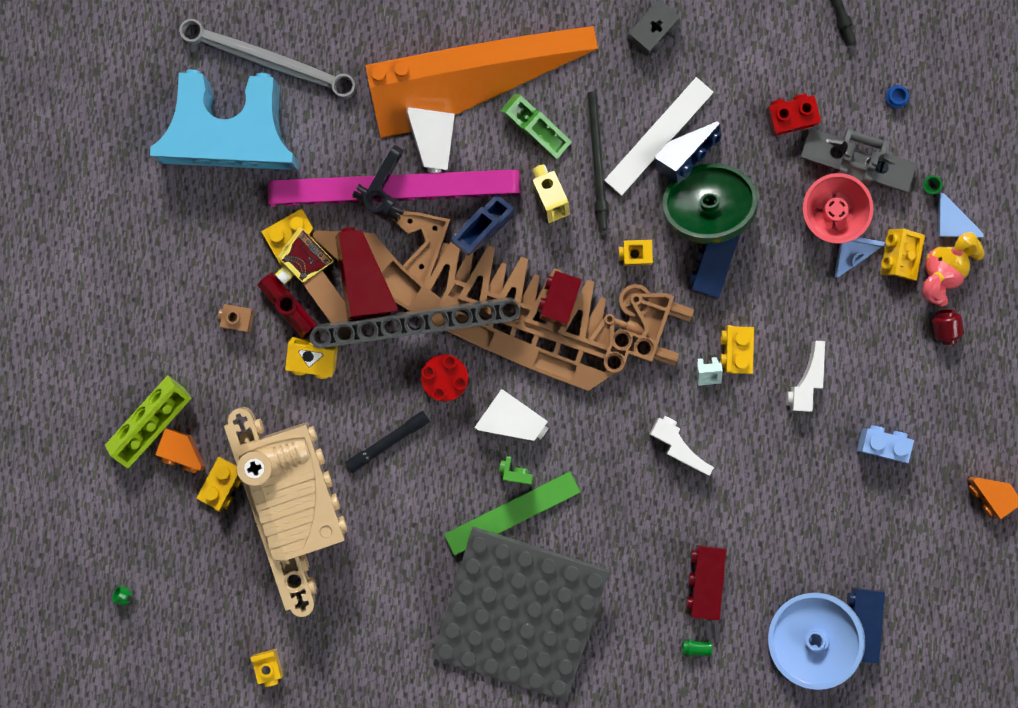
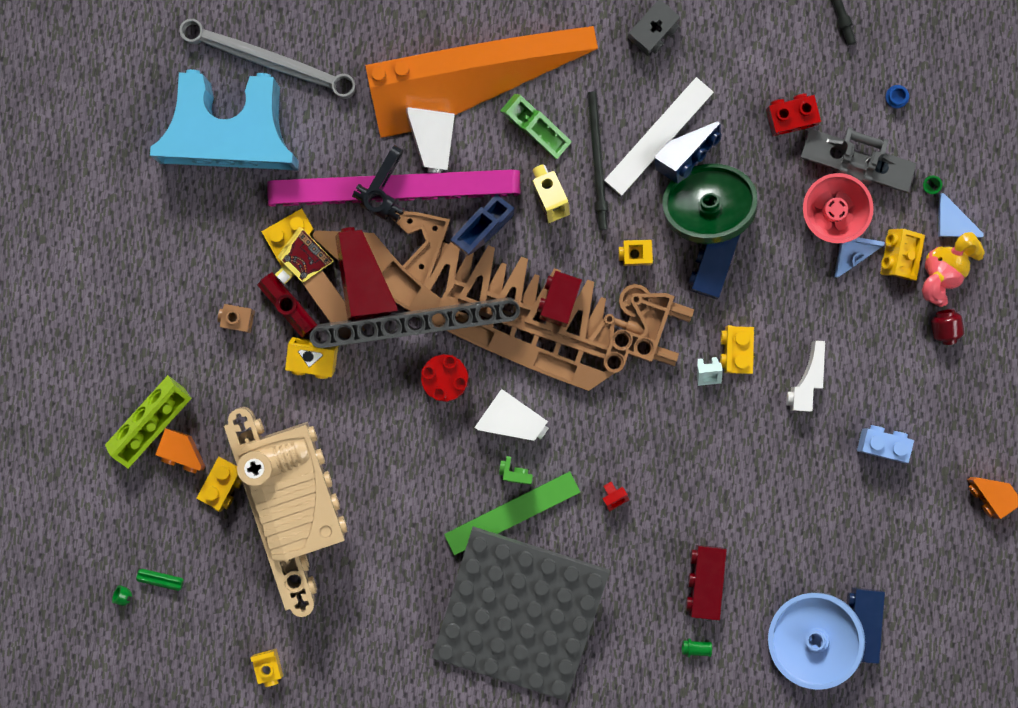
(159, 579): none -> green axle
(365, 456): black piece -> none
(615, 497): none -> red tile
(667, 432): white slope -> none

